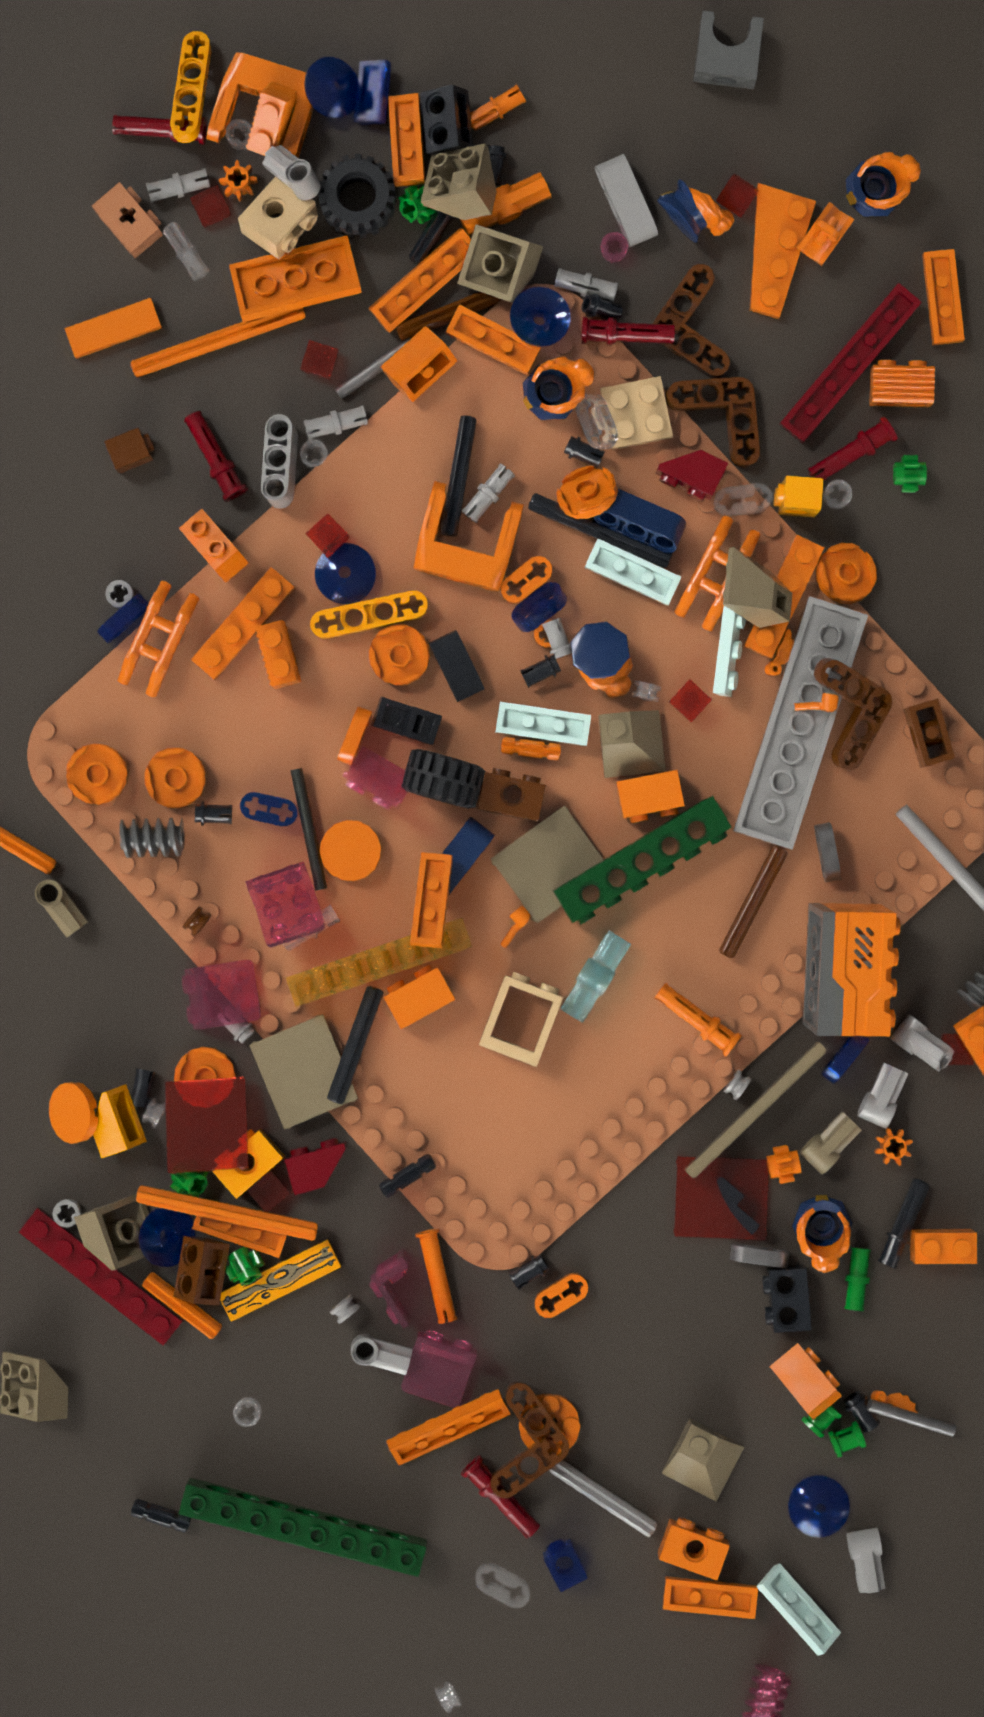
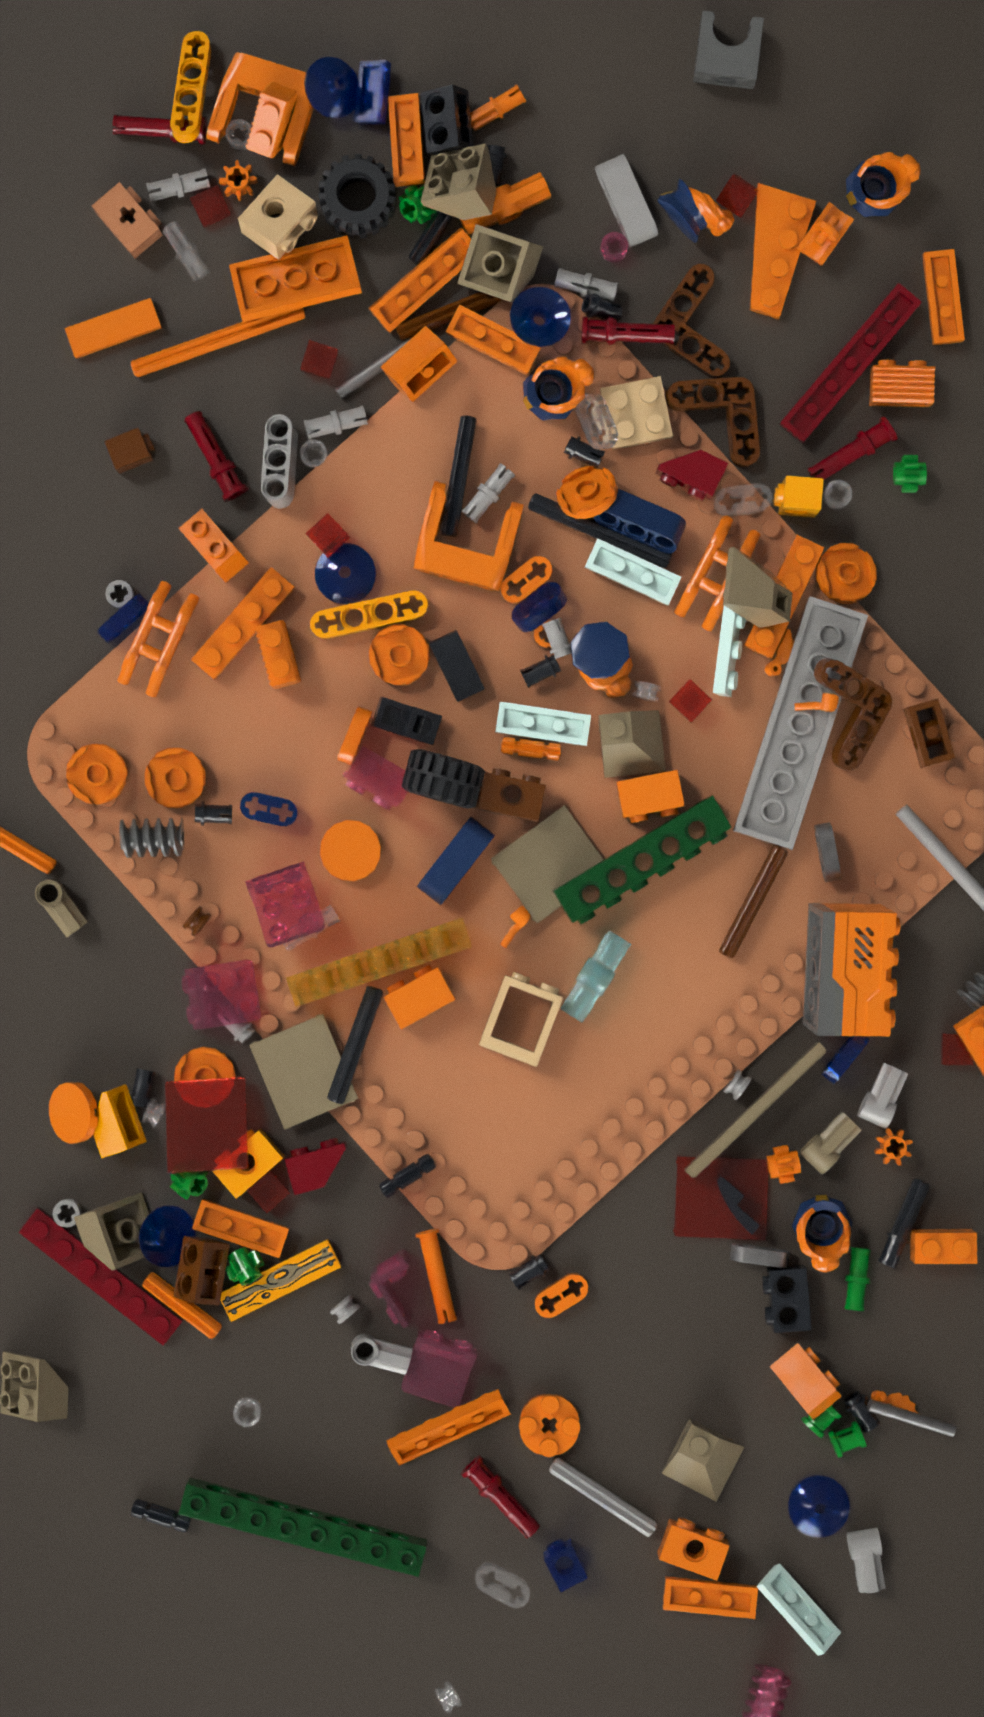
(227, 1212): orange axle -> none
(292, 171): light grey piece -> none
(308, 829): pearl dark grey bar -> none
(431, 900): orange plate -> none
(537, 1450): reddish brown beam -> none
(710, 1027): orange pin -> none
(918, 1040): light grey piece -> none

